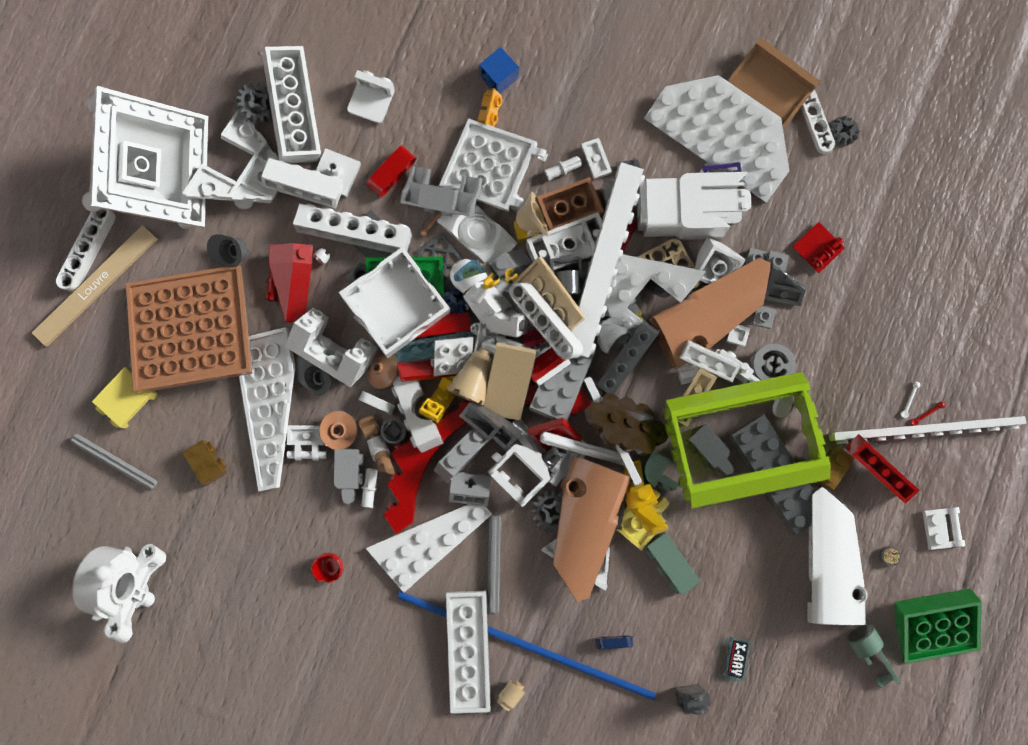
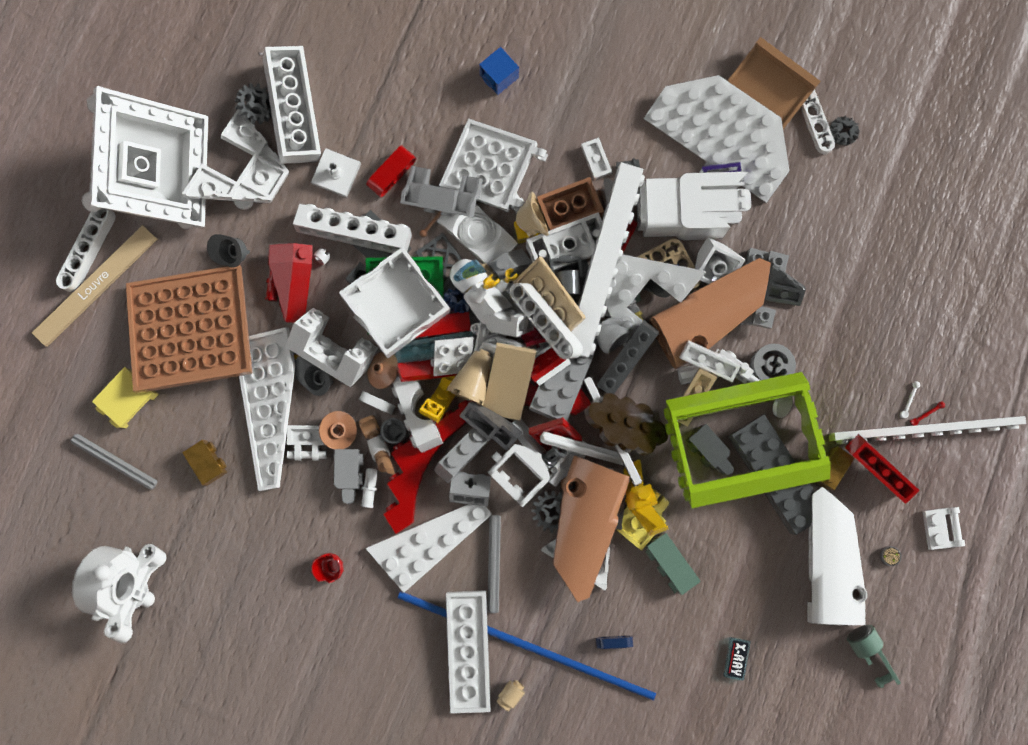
(302, 182): white brick -> none
(371, 96): white bracket -> none
(492, 101): light orange hinge -> none
(562, 168): white axle -> none
(654, 469): sand green brick -> none
(692, 699): dark grey hinge -> none
(738, 336): white plate -> none
(819, 247): red hinge -> none
(938, 625): green slope -> none

